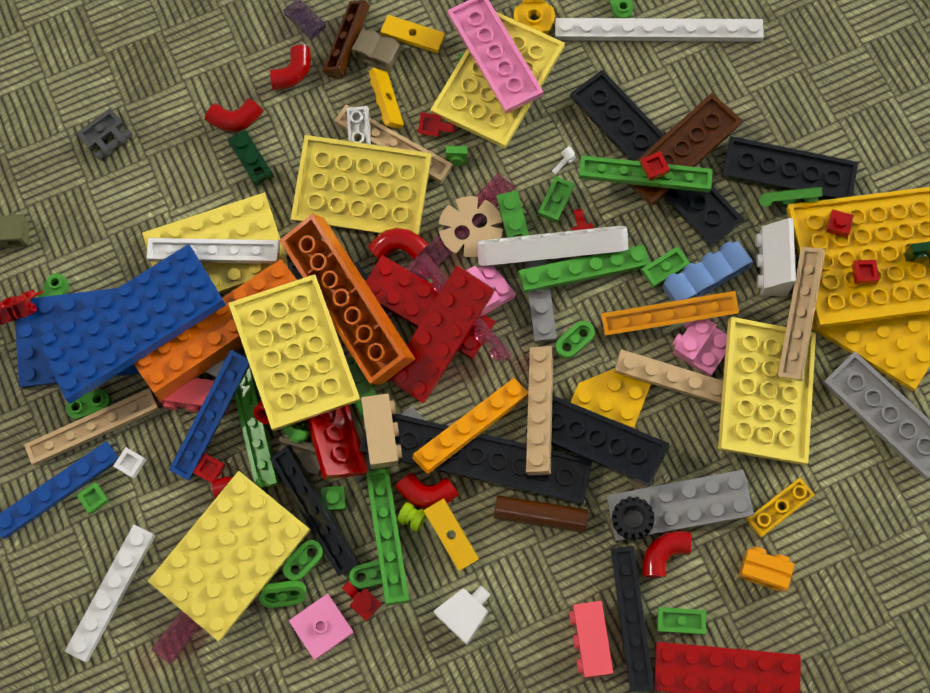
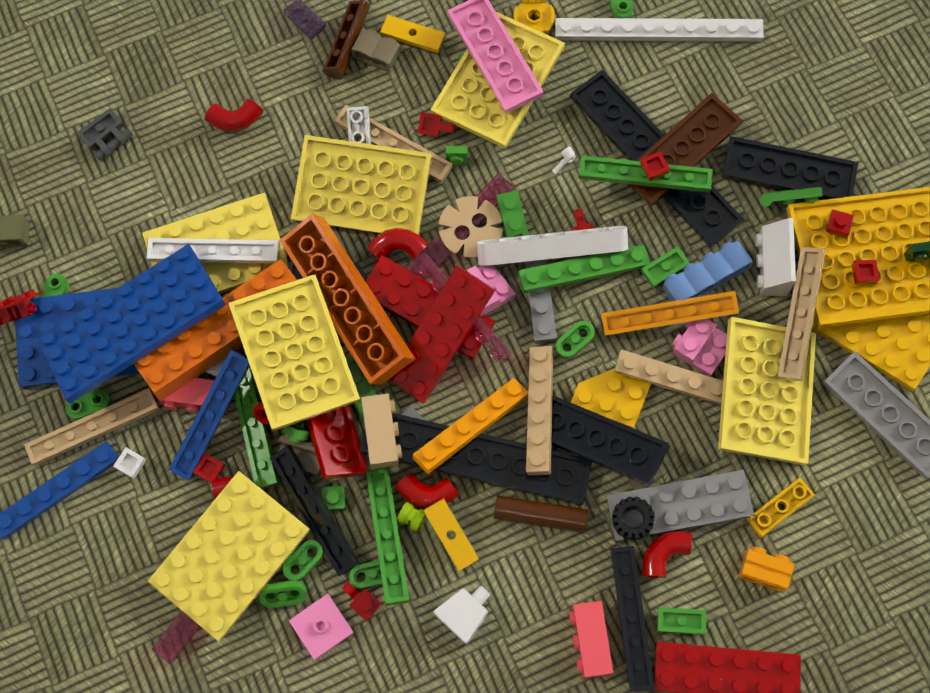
(93, 498): bright green plate -> none
(110, 593): white plate -> none
(250, 158): dark green plate -> none
(296, 70): red cylinder -> none
(386, 98): yellow tile -> none
(556, 199): bright green plate -> none

